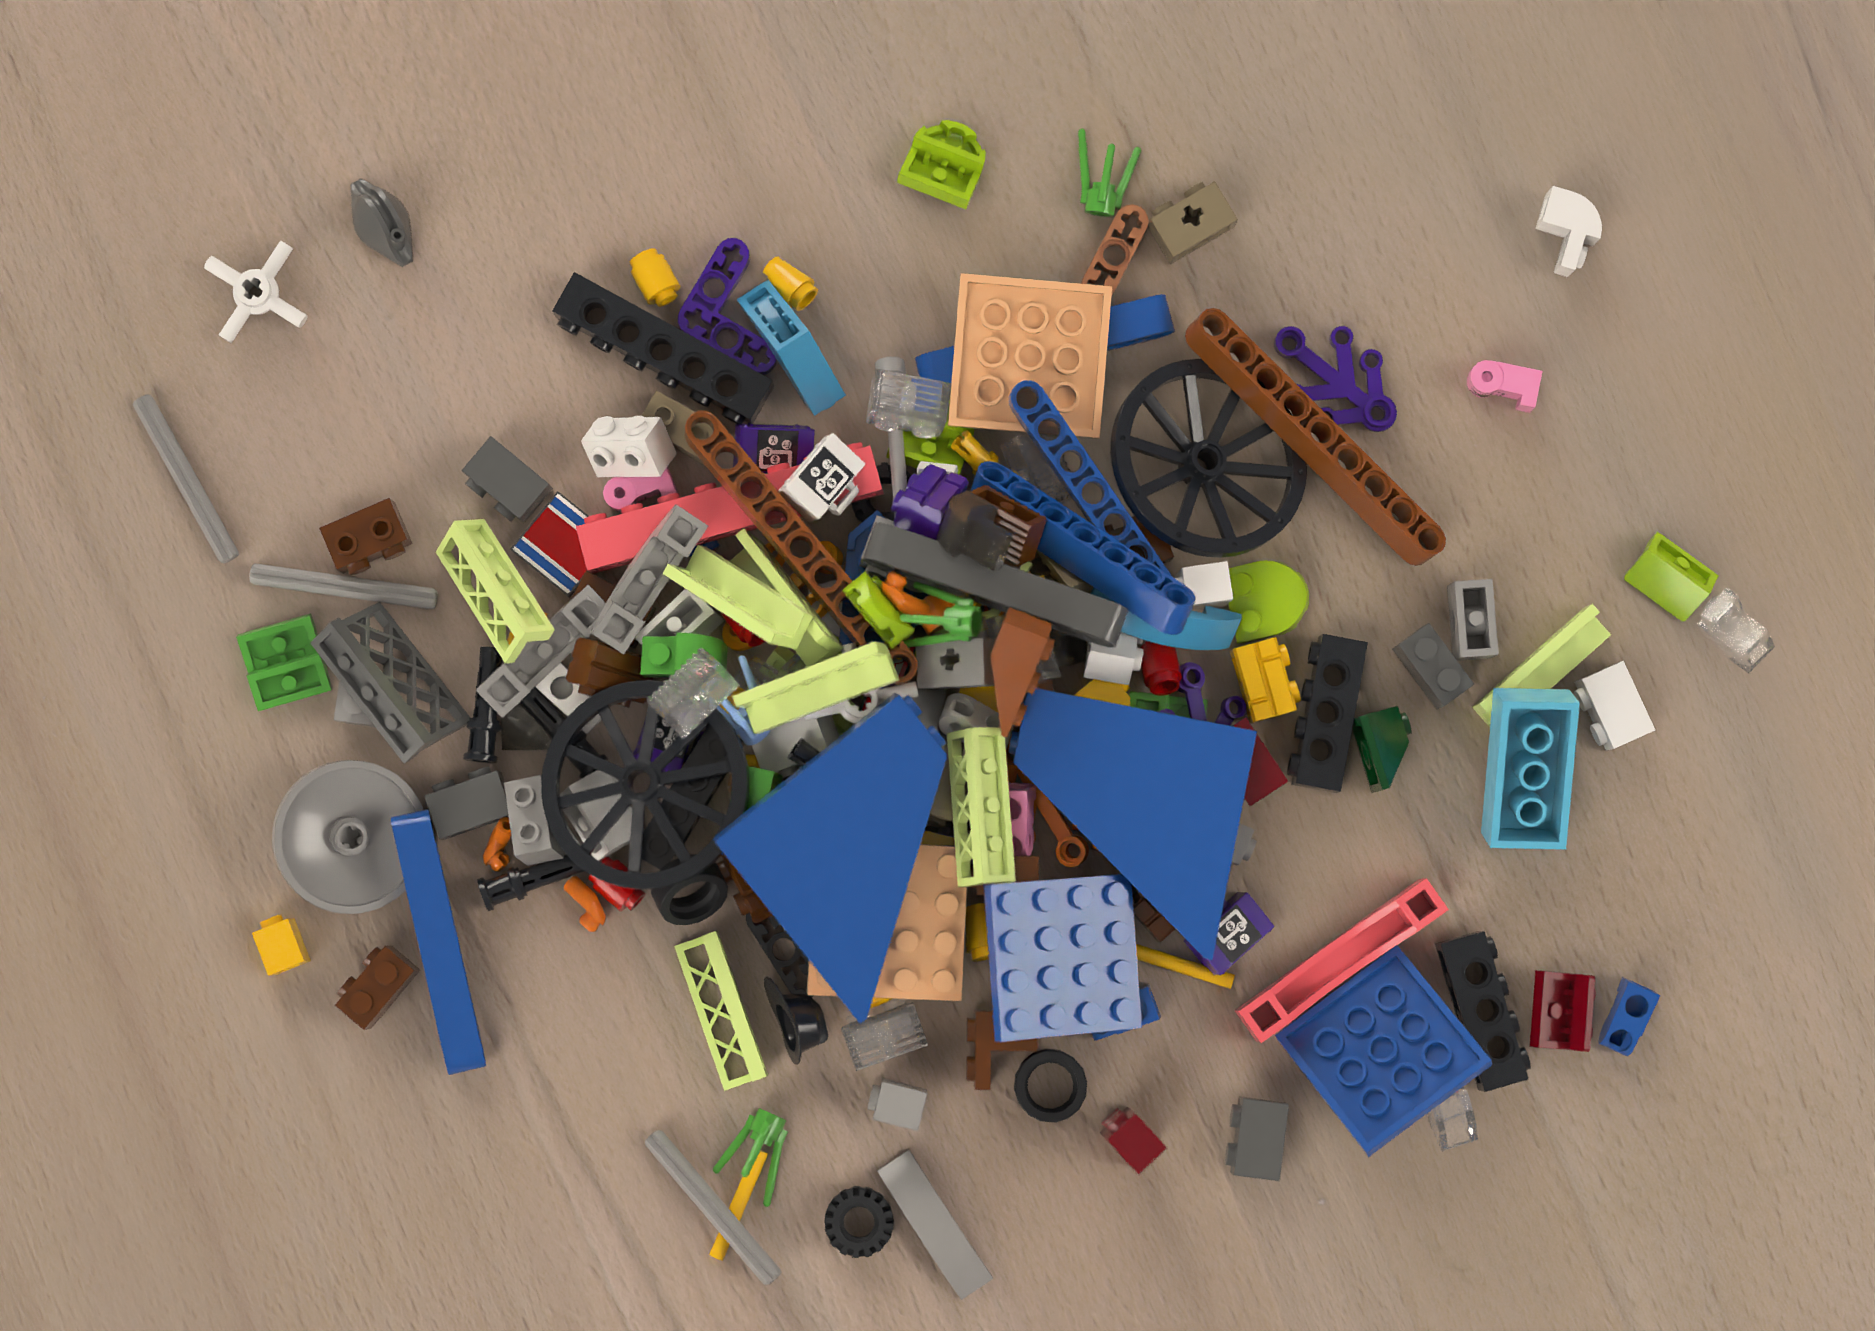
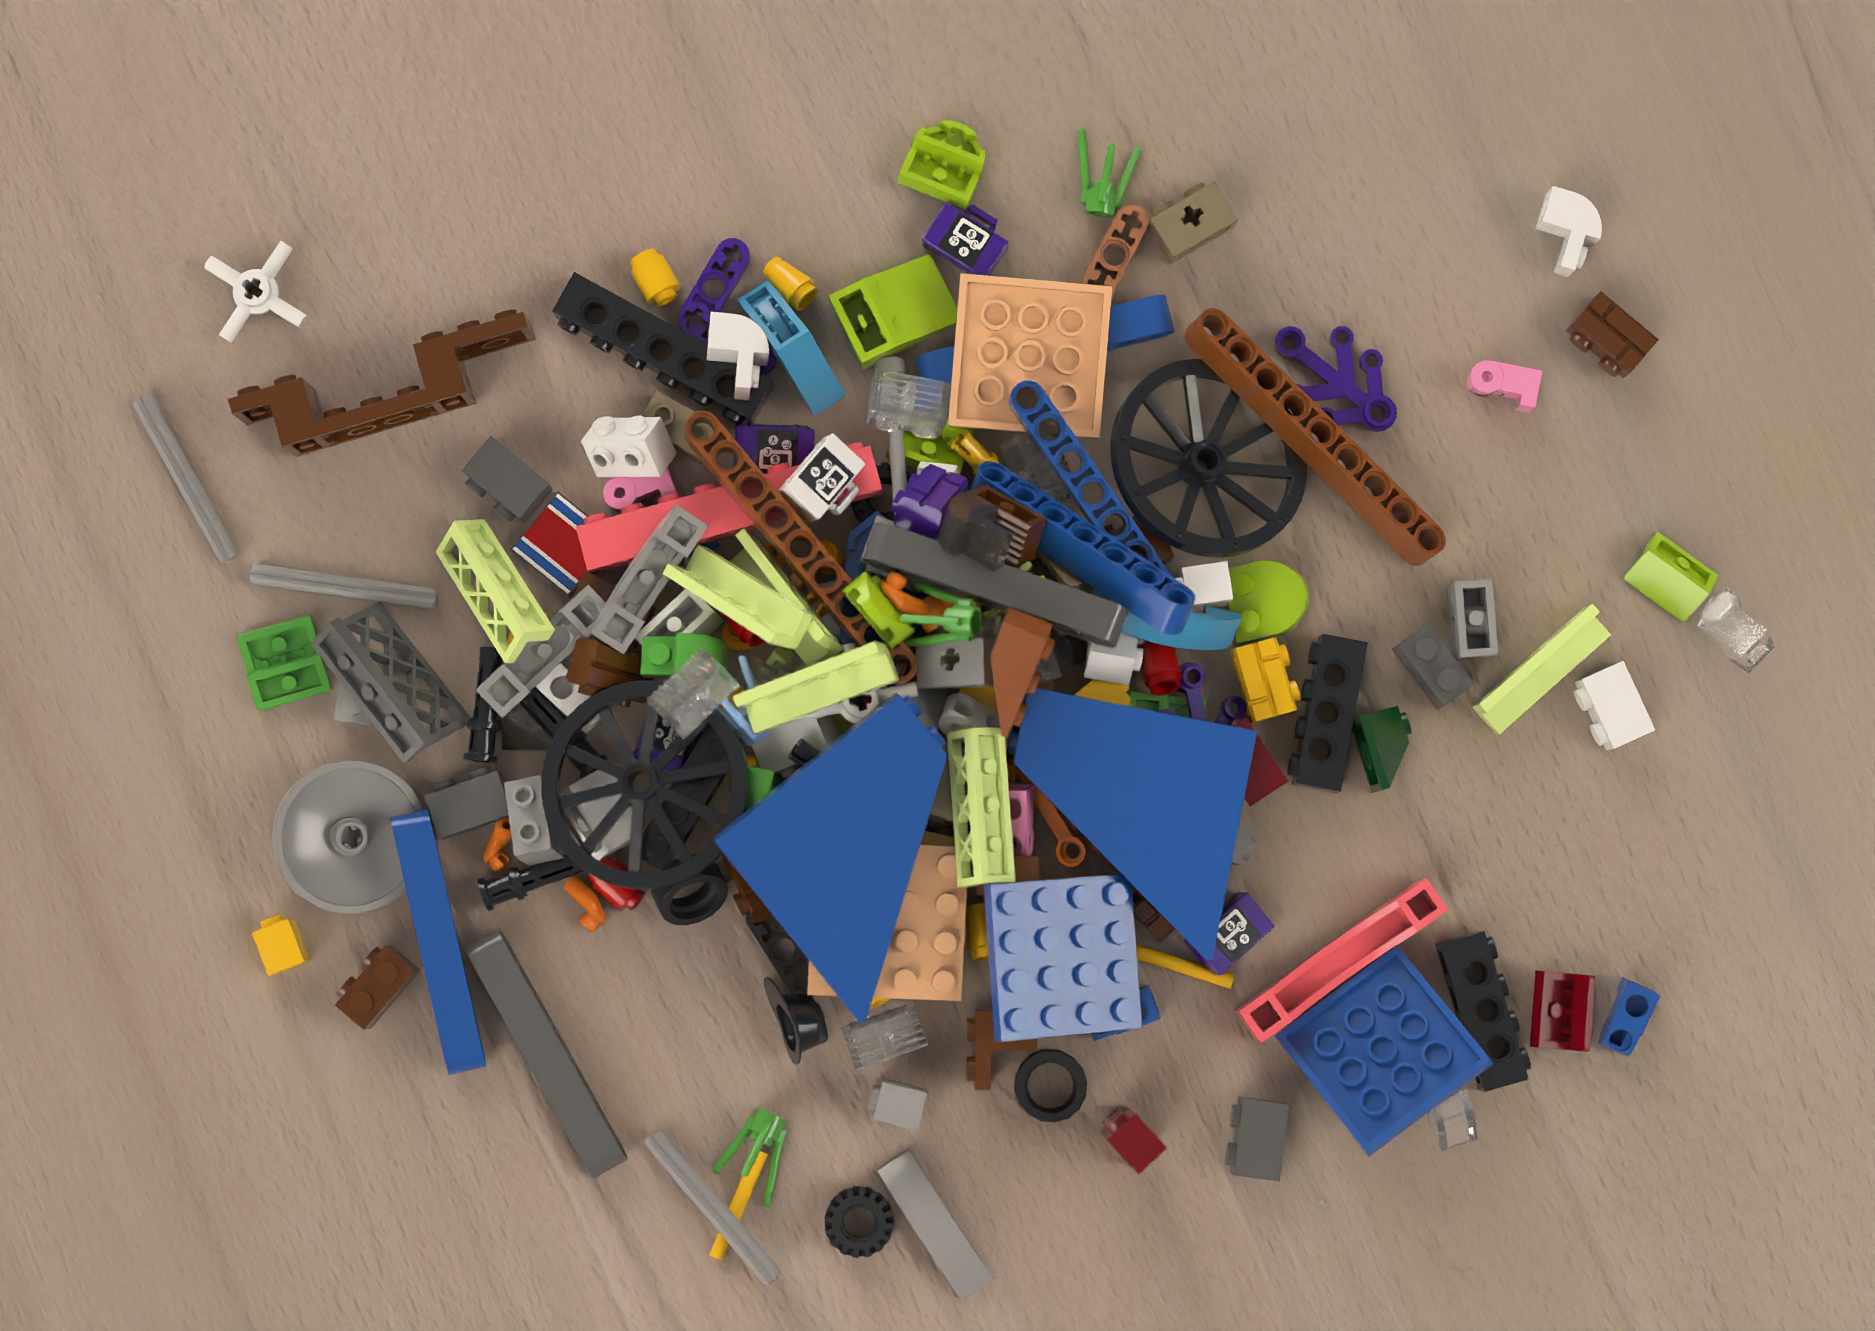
(366, 537): reddish brown brick -> none
(381, 222): dark grey hat -> none
(443, 370): none -> reddish brown bracket
(546, 1053): none -> dark grey beam
(734, 1006): yellowish green fence -> none
(738, 341): none -> white brick
(894, 310): none -> lime slope
(966, 241): none -> piece
(1530, 768): medium azure brick -> none
(1611, 336): none -> reddish brown brick

